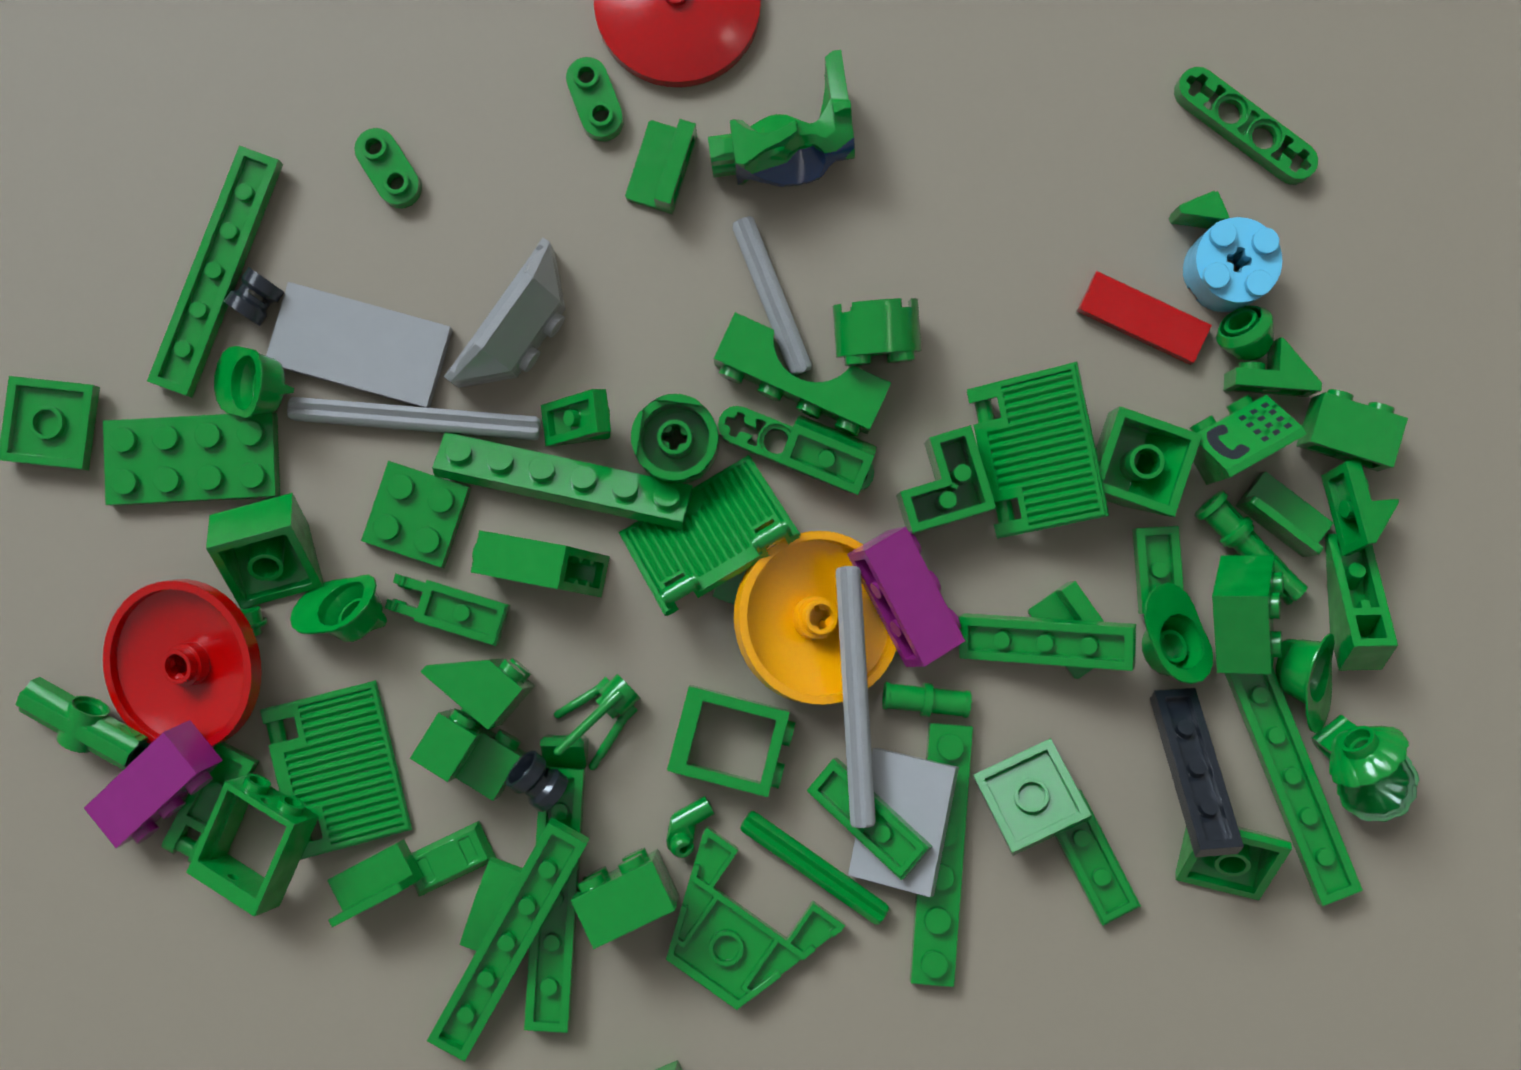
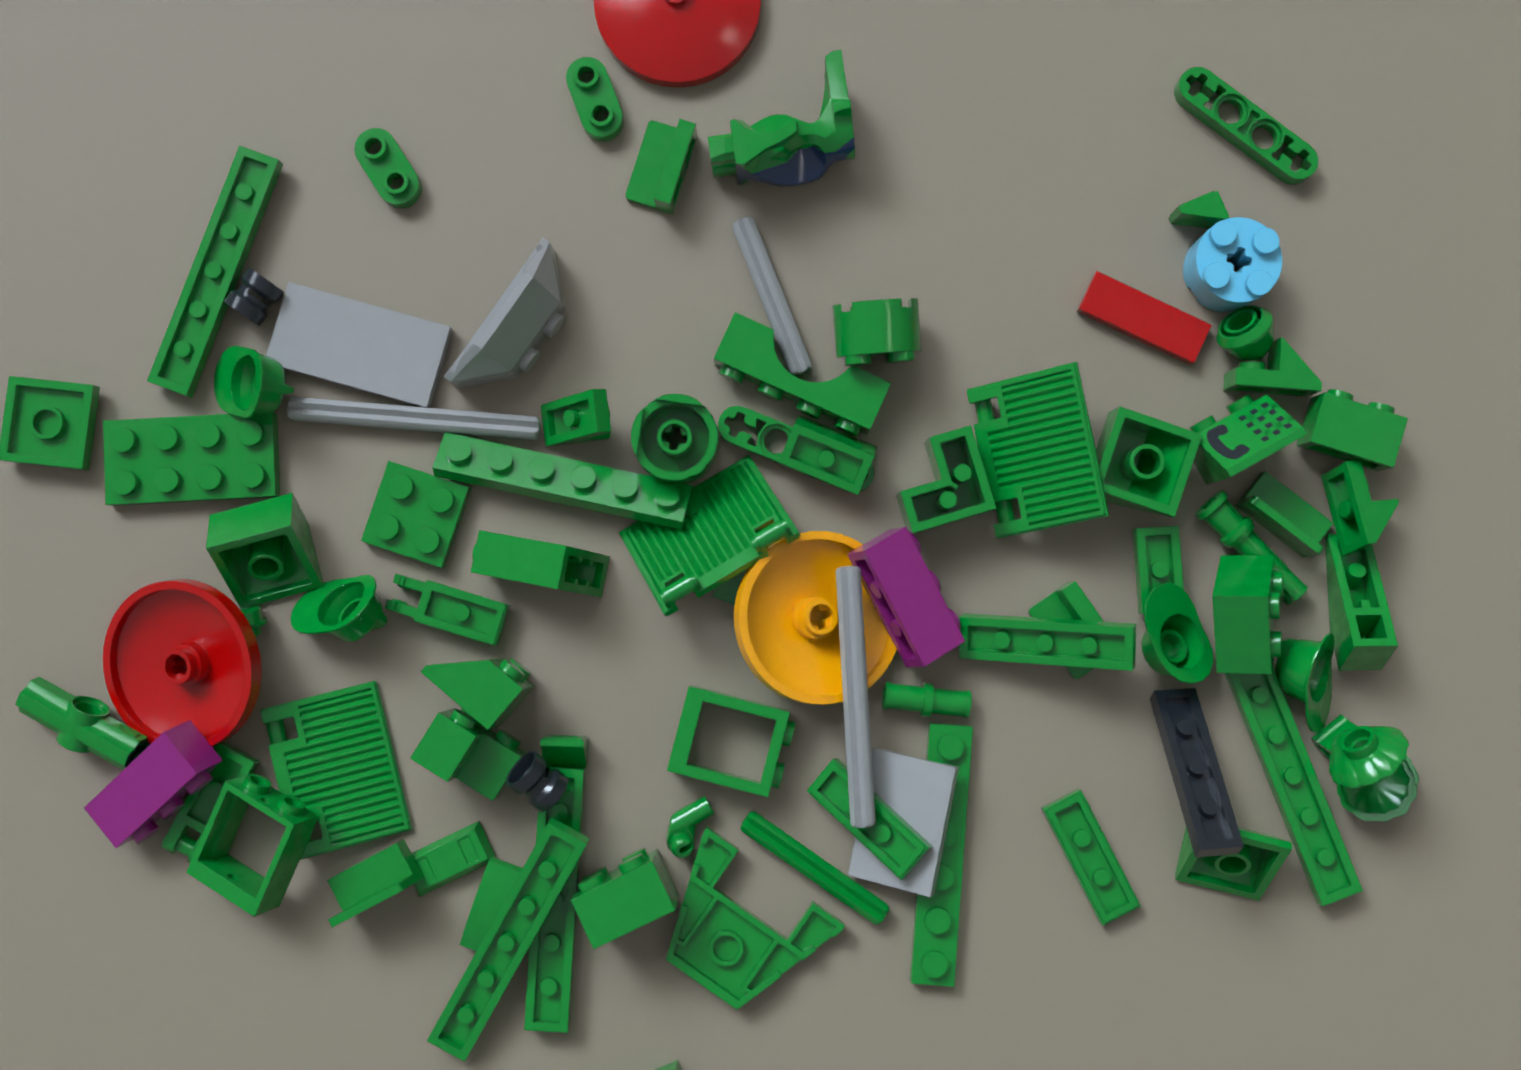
(615, 699): green plant -> none
(1032, 796): plate -> none

